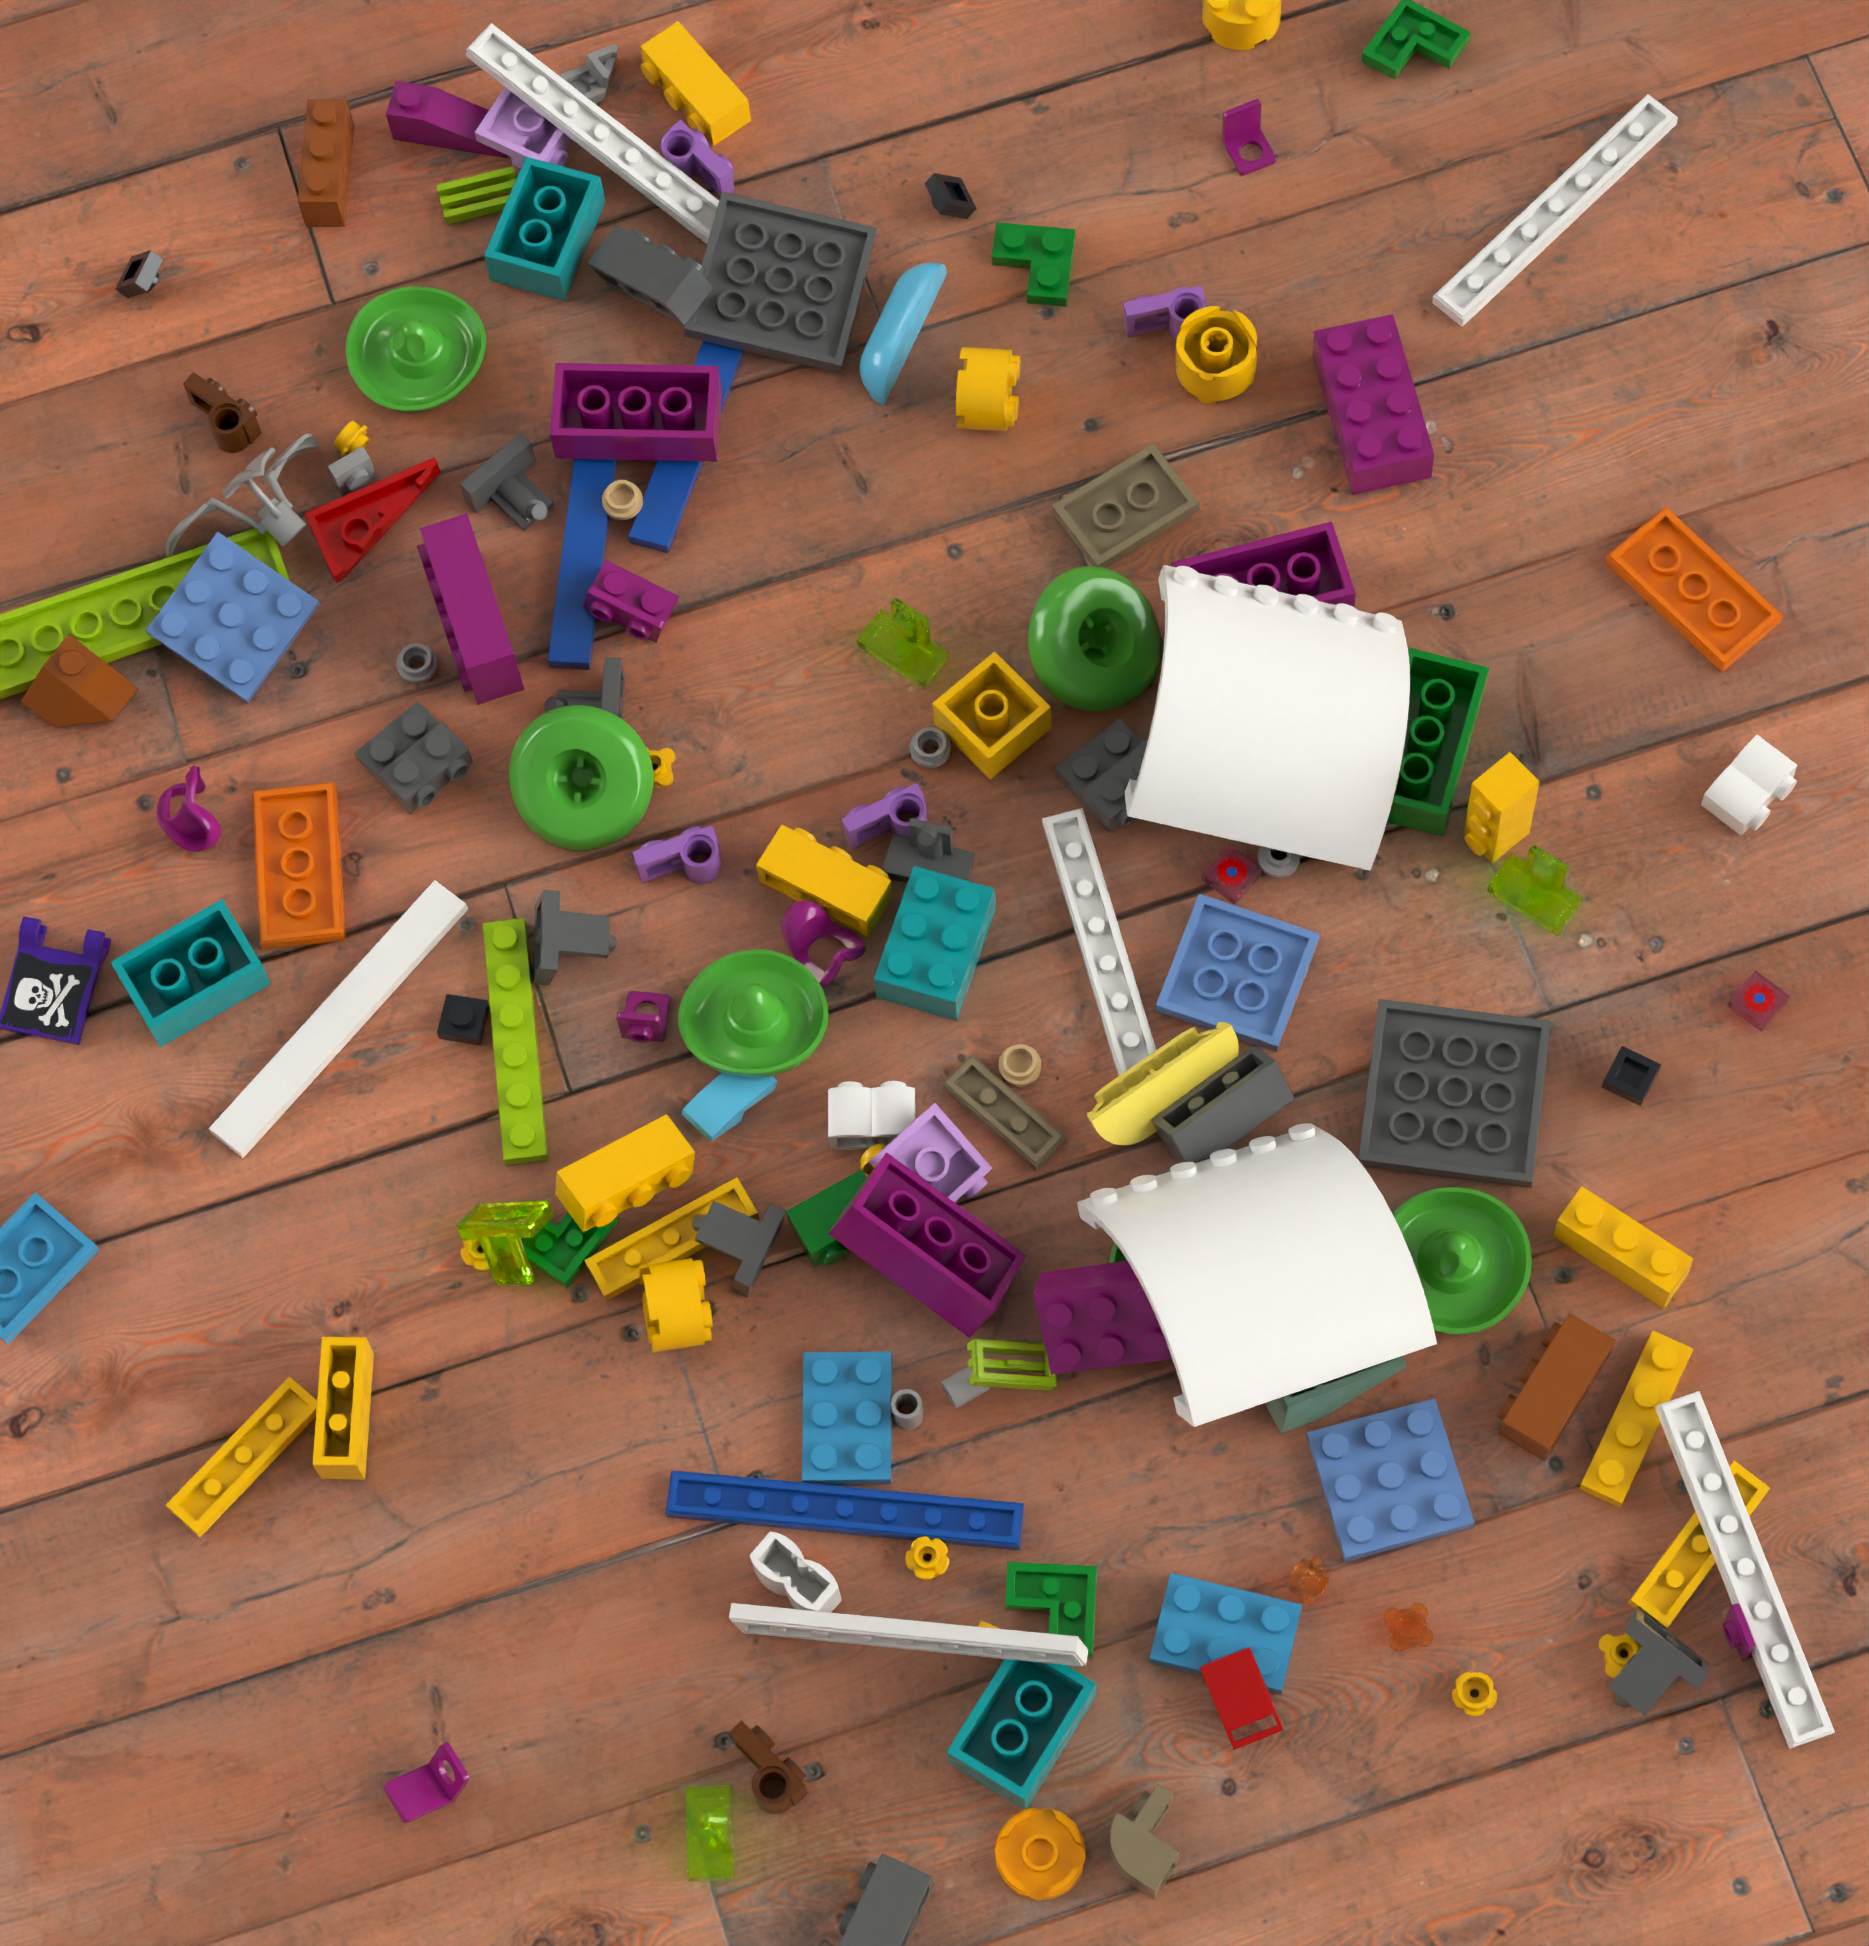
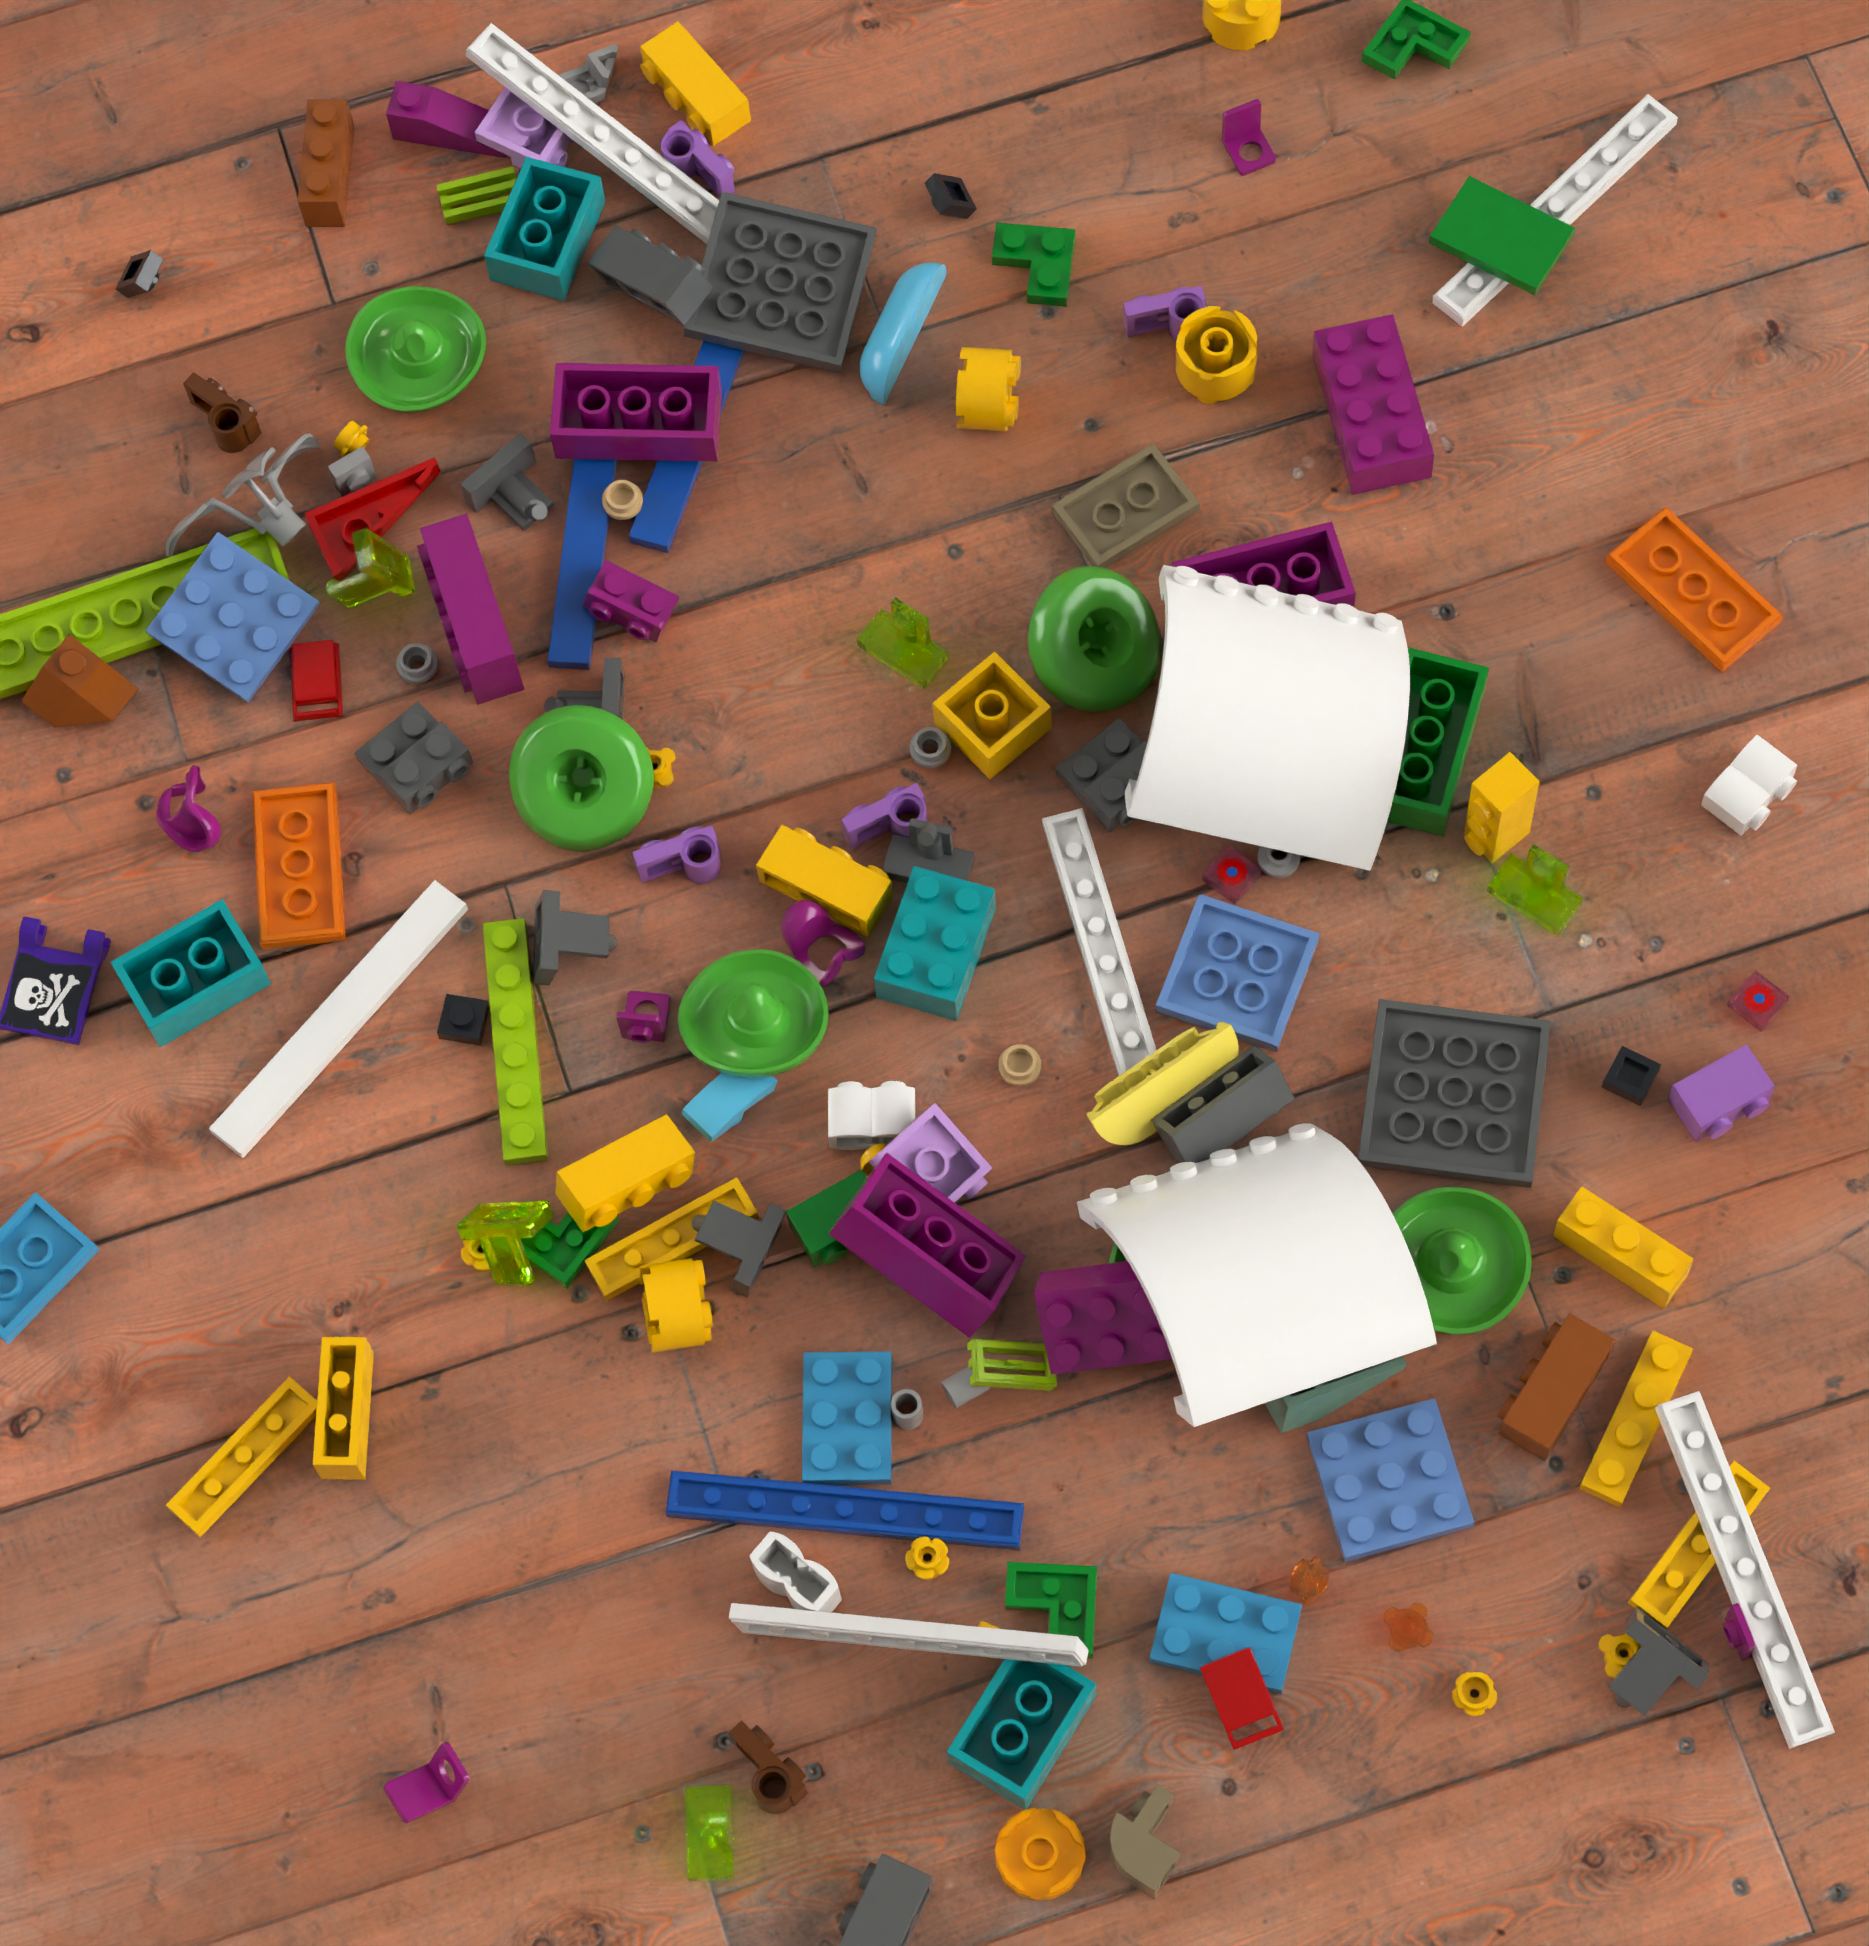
(316, 678): none -> red piece
(381, 568): none -> clear neon green piece
(1003, 1112): dark tan tile -> none
(1502, 235): none -> green tile
(1721, 1094): none -> medium lavender brick

